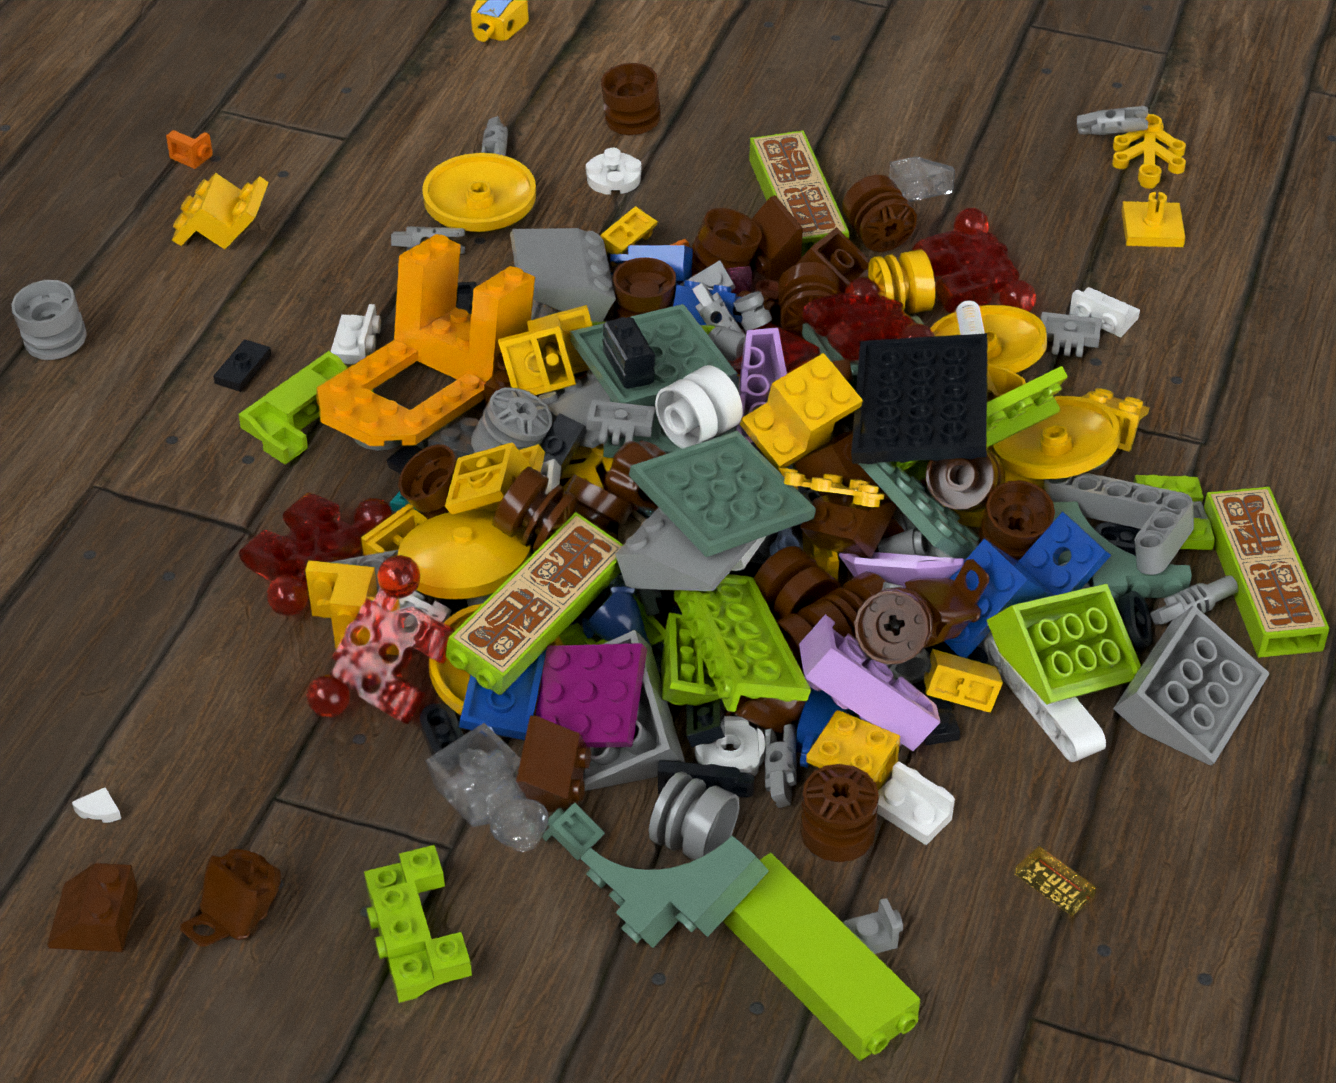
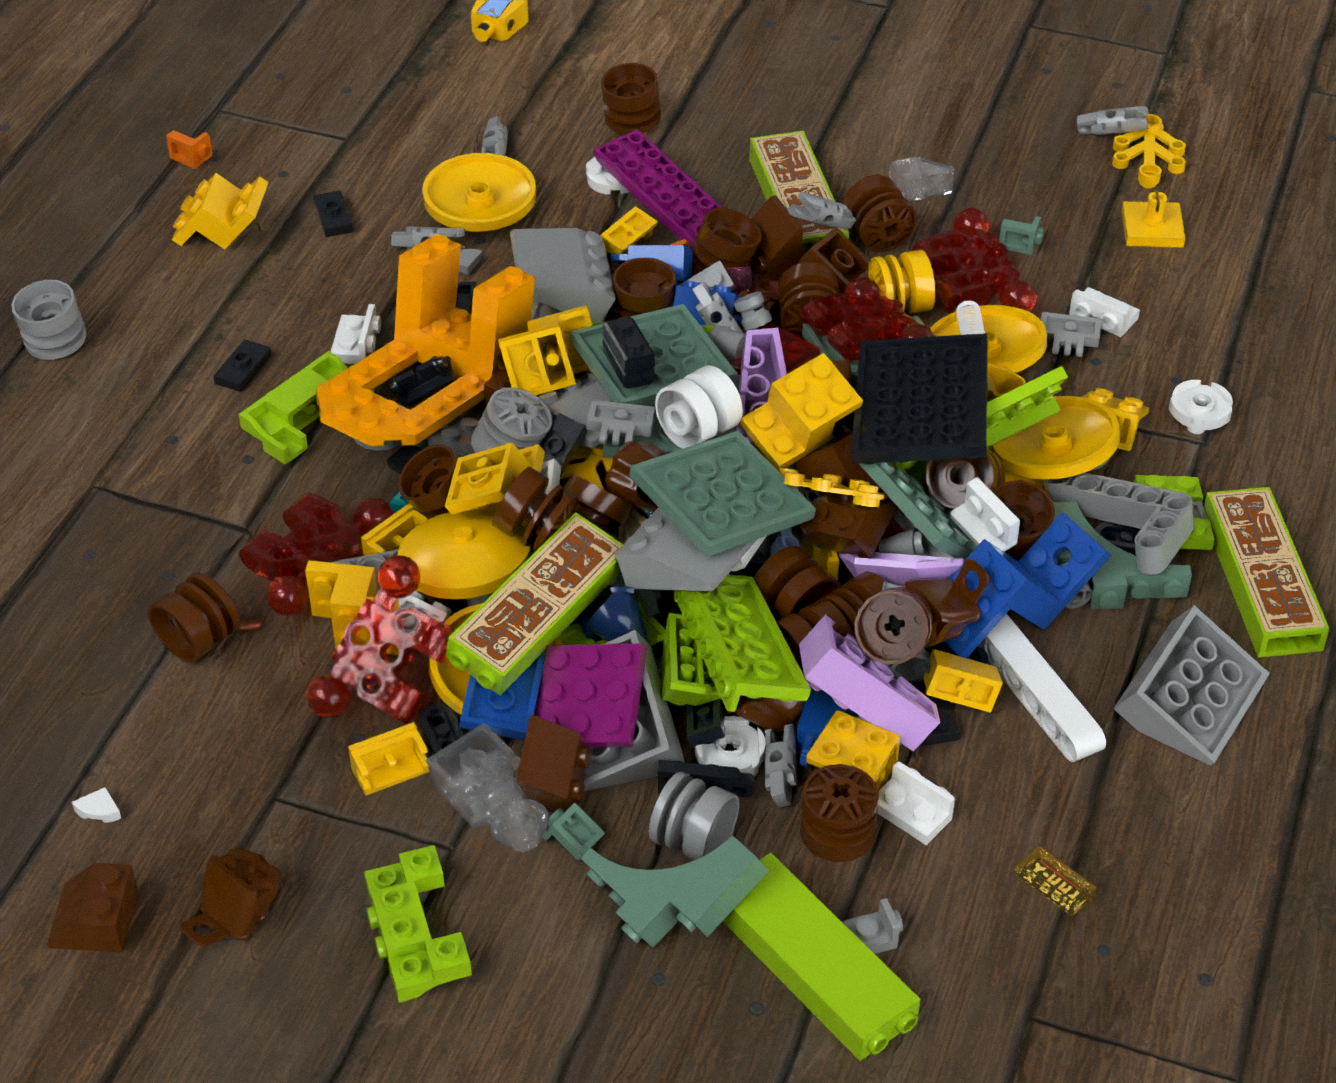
(193, 617): none -> reddish brown wheel
(250, 625): none -> copper piece
(333, 213): none -> black plate
(388, 758): none -> yellow hinge
(427, 379): none -> black hinge
(469, 260): none -> light grey tile
(657, 183): none -> magenta plate
(822, 211): none -> light grey hinge
(986, 517): none -> white bracket
(1021, 236): none -> sand green bracket
(1067, 643): lime slope -> none
(1136, 619): black plate -> none
(1200, 595): light grey hinge -> none
(1214, 408): none -> white plate

